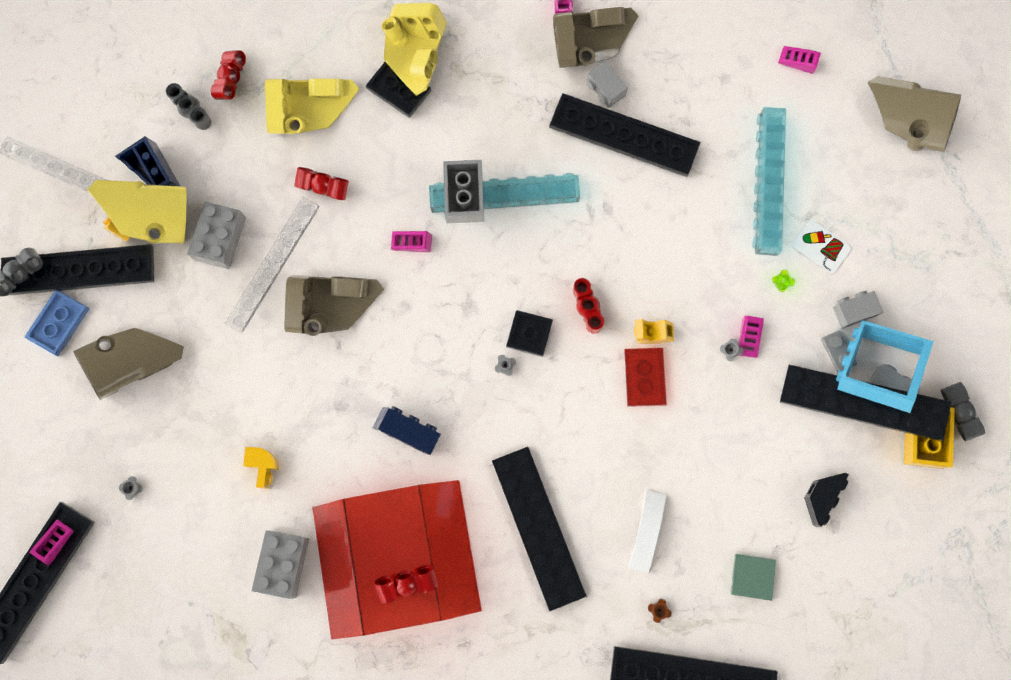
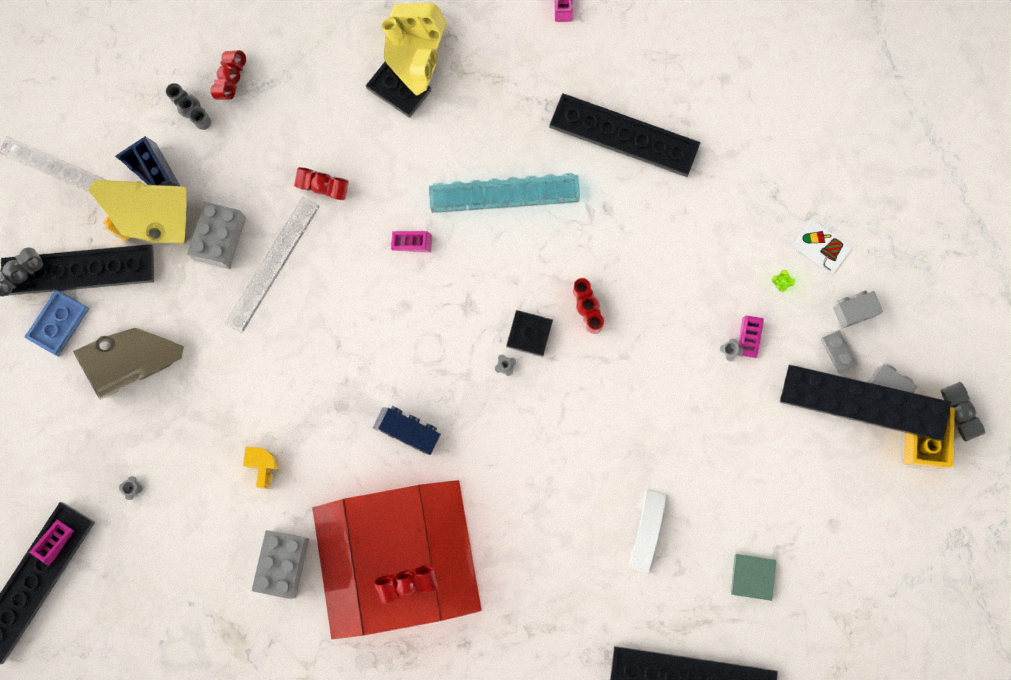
(310, 101): light yellow panel -> none
(329, 302): dark tan panel -> none
(463, 191): light grey brick -> none
(539, 529): black plate -> none
(595, 32): dark tan panel -> none
(606, 84): light grey brick -> none
(645, 377): clear red tile -> none
(653, 608): dark orange plate -> none
(654, 332): yellow brick -> none
(769, 181): clear light blue brick -> none
(801, 53): dark pink slope -> none
(823, 497): black slope -> none
(891, 338): medium azure window -> none
(916, 113): dark tan panel -> none

